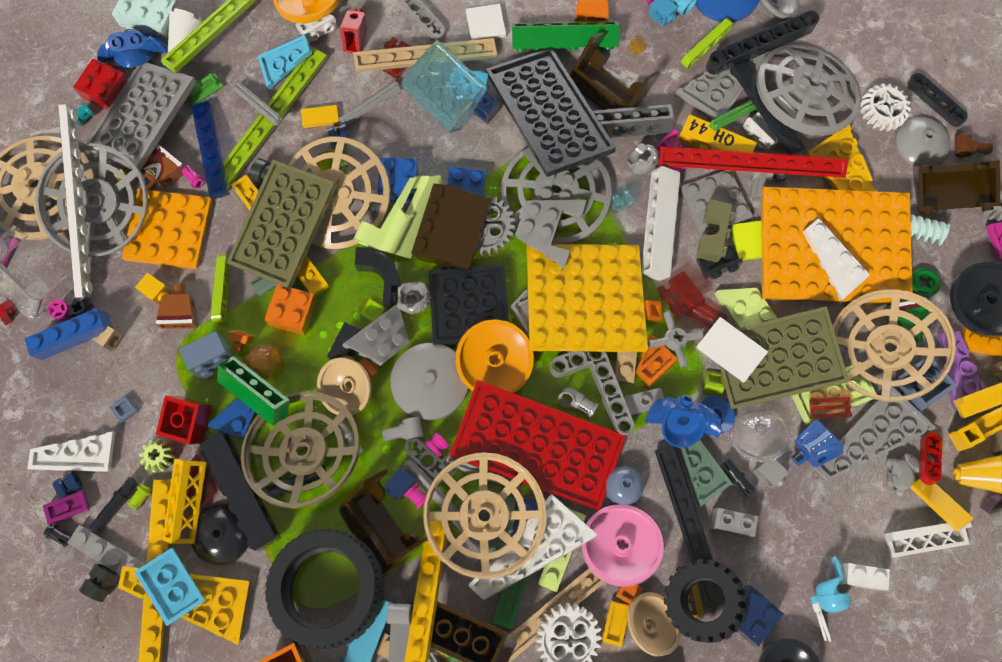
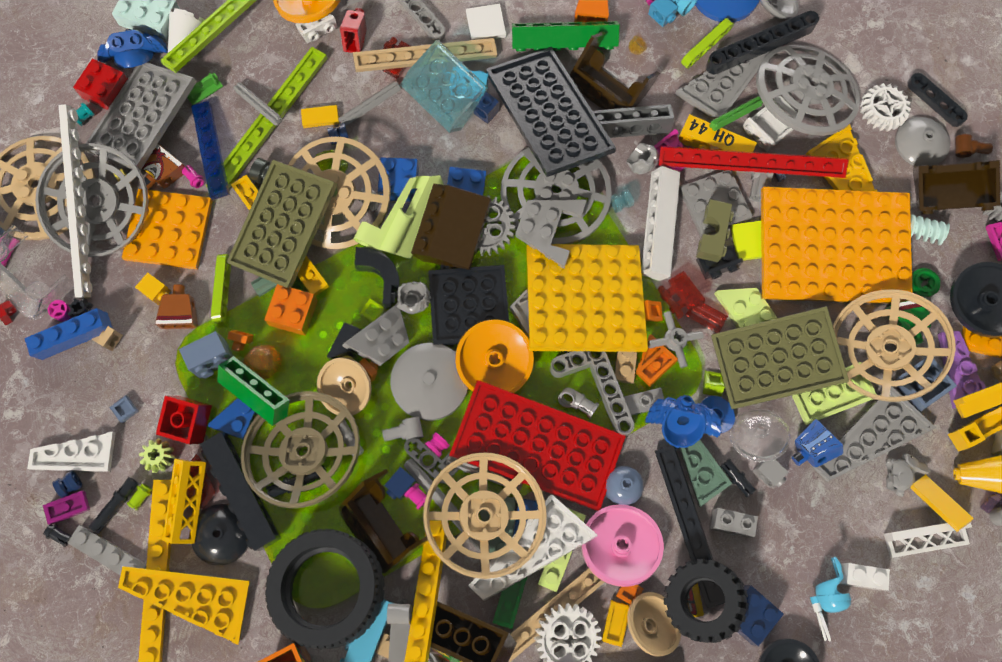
(95, 589): pearl dark grey wheel -> none
(169, 586): medium azure plate -> none
(283, 59): medium azure wing -> none
(731, 350): white tile -> none
(783, 133): black tile -> none
(839, 264): white wing -> none
(846, 406): clear red tile -> none
(925, 464): red beam -> none

